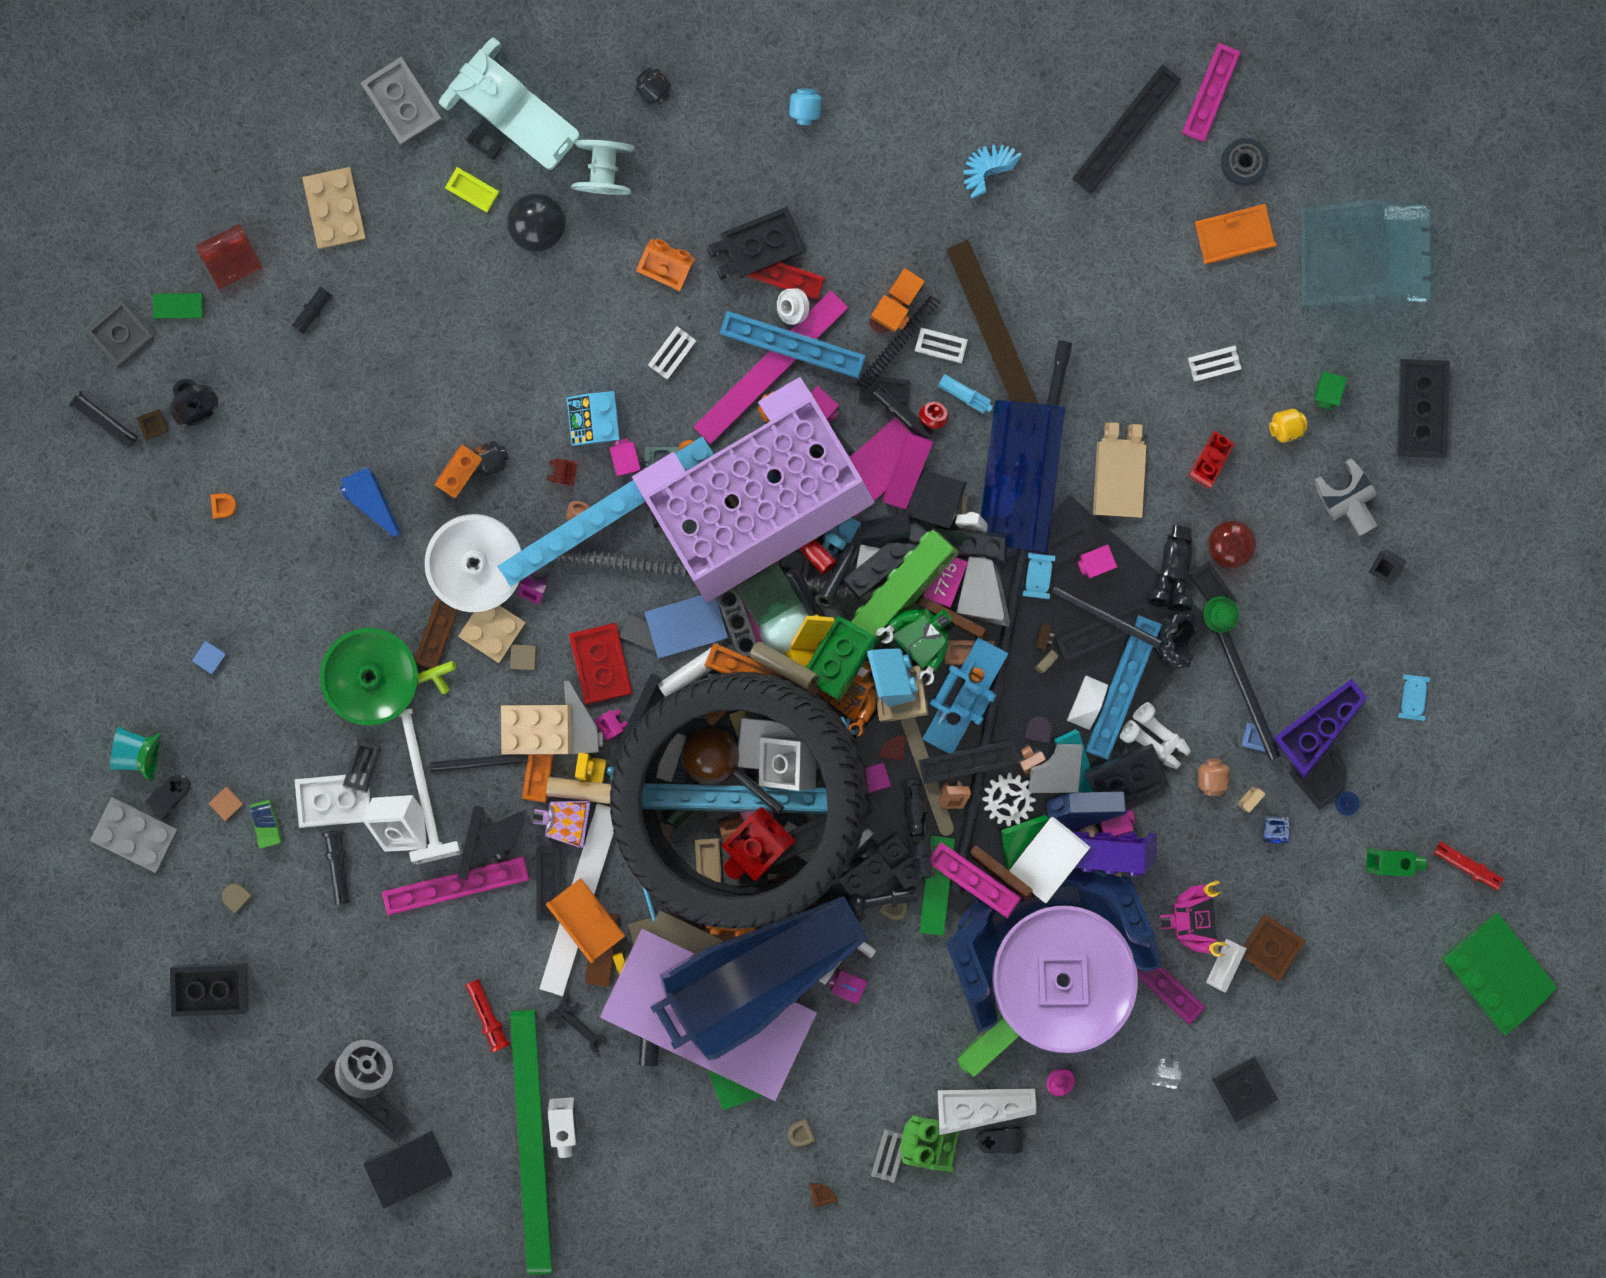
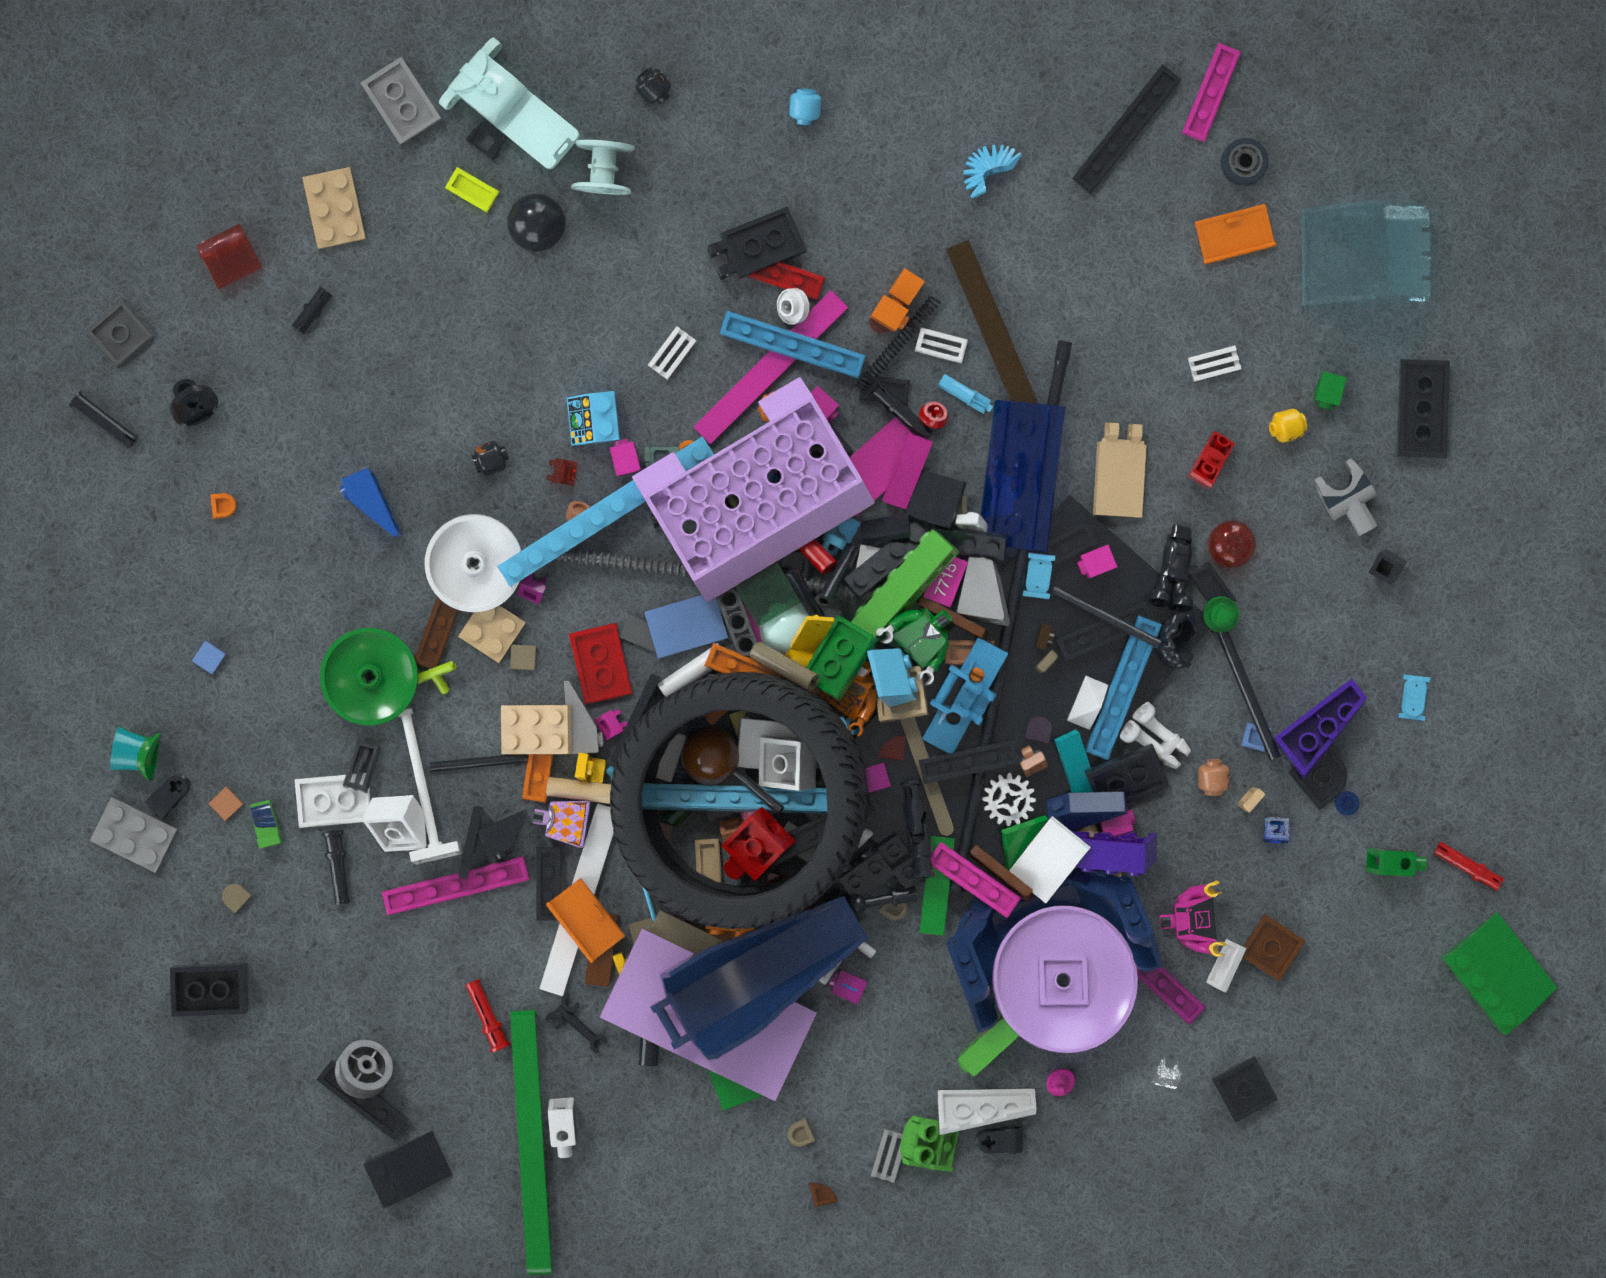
(152, 424): dark brown plate -> none
(177, 306): green tile -> none
(458, 471): orange bracket -> none
(665, 264): orange bracket -> none
(954, 796): nougat tile -> none
(1059, 773): light grey tile -> none

